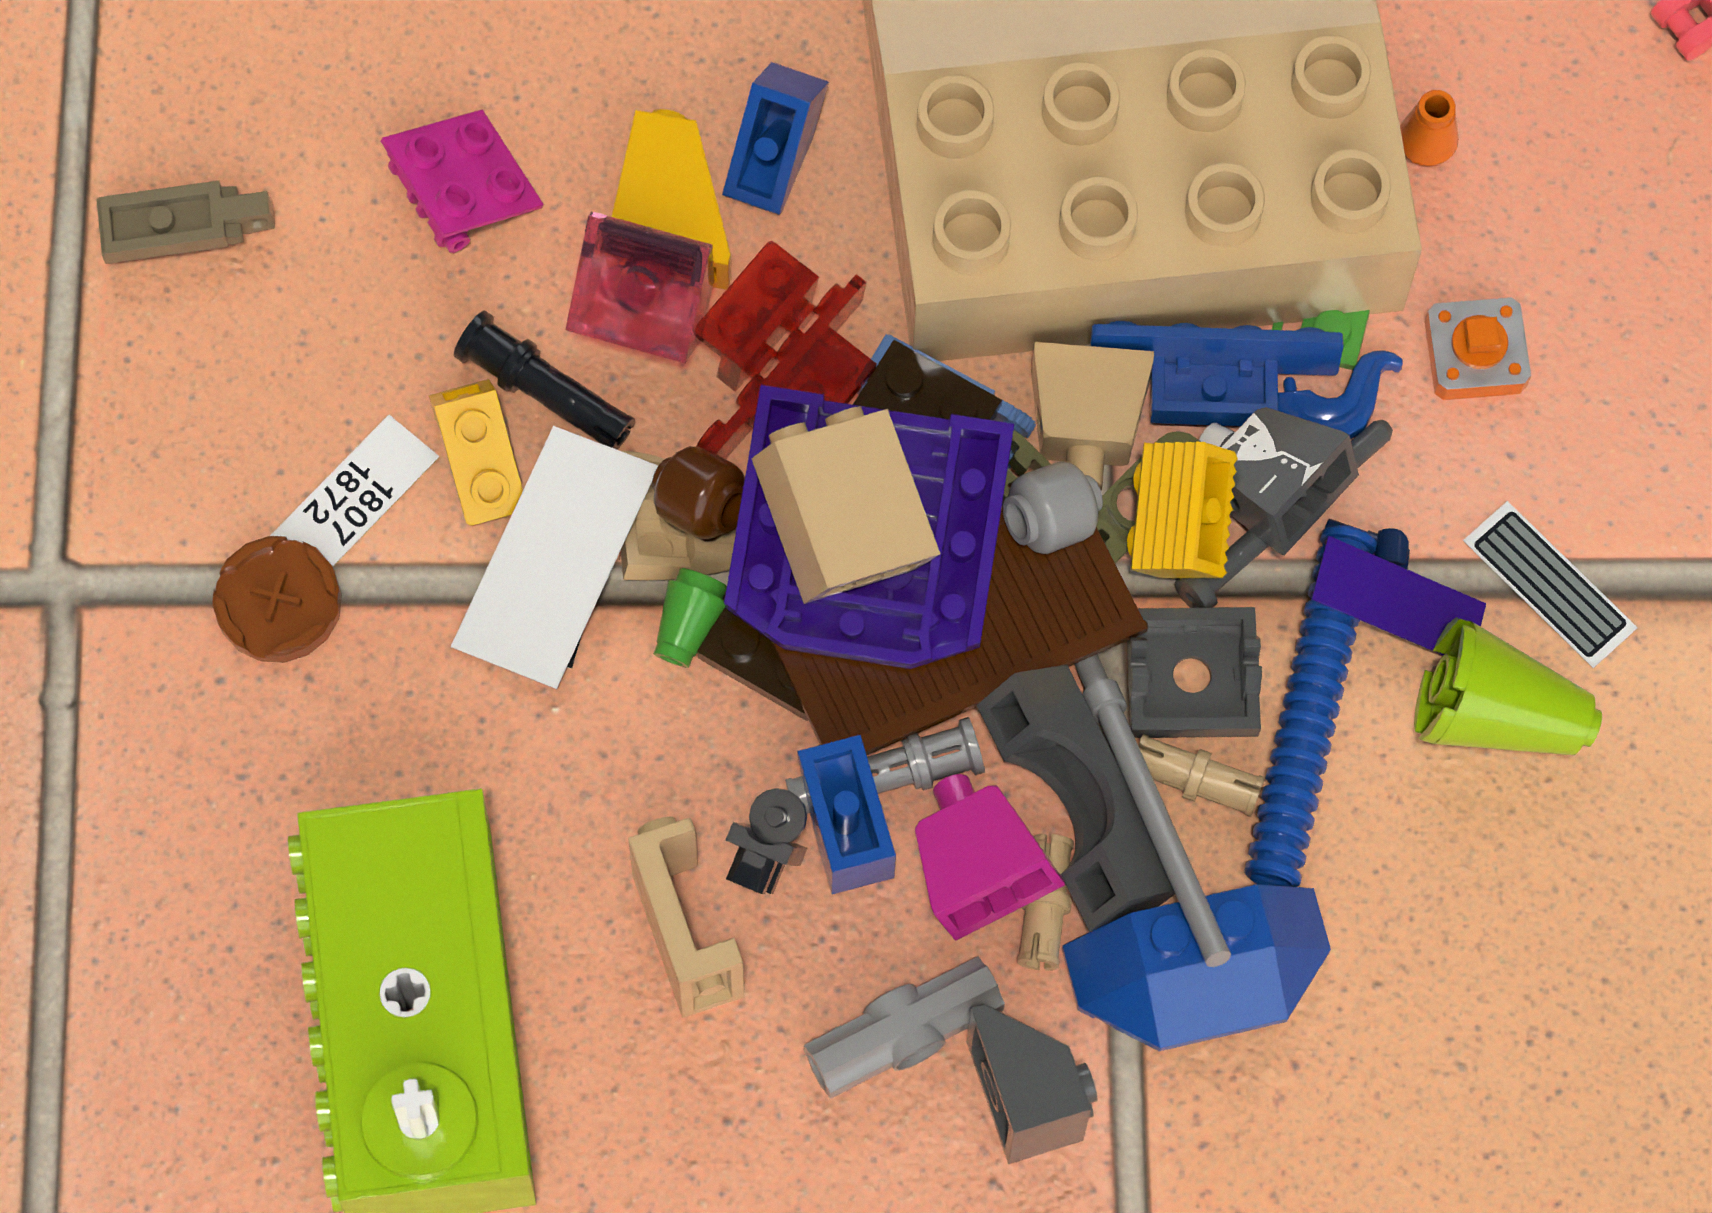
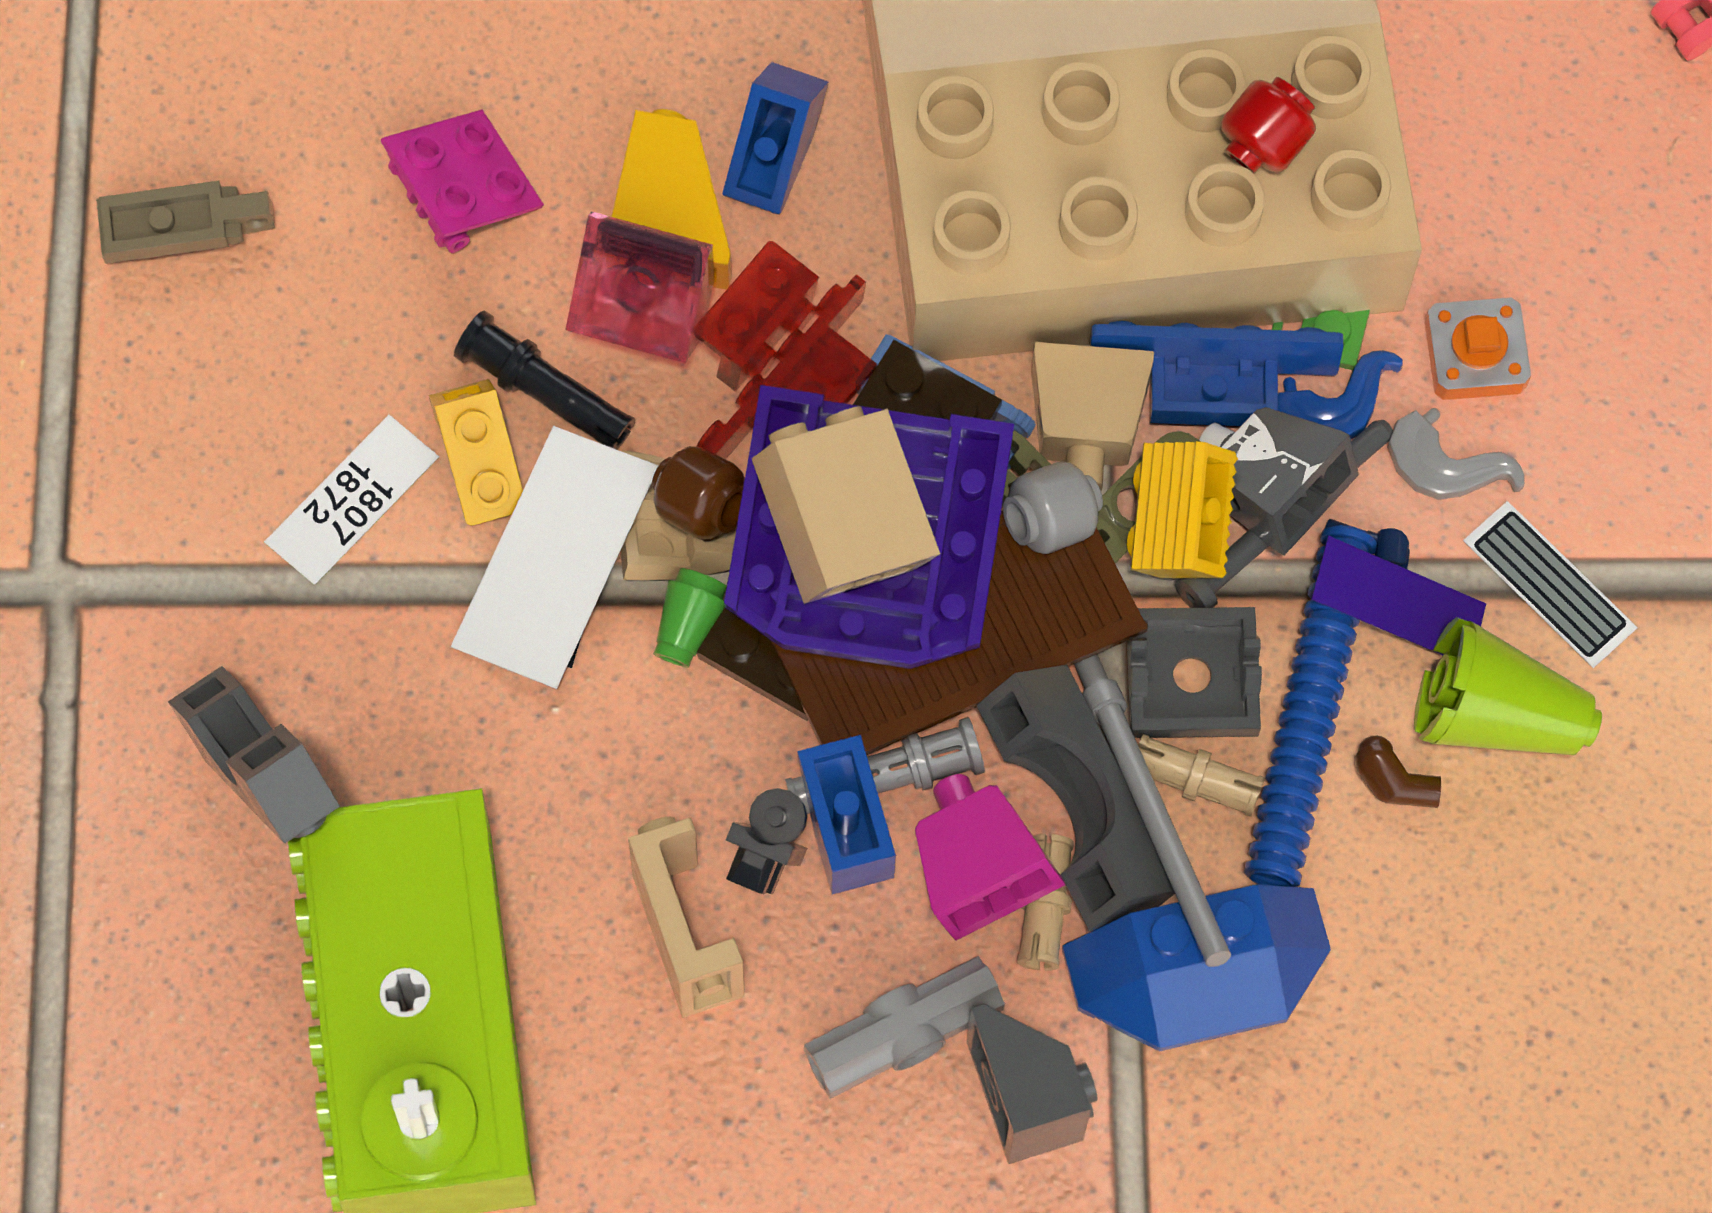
(257, 762): none -> dark grey arch
(277, 599): dark orange tile -> none
(1268, 125): none -> red head
(1390, 780): none -> reddish brown arm
(1430, 471): none -> light grey piece
(1431, 129): orange cone -> none

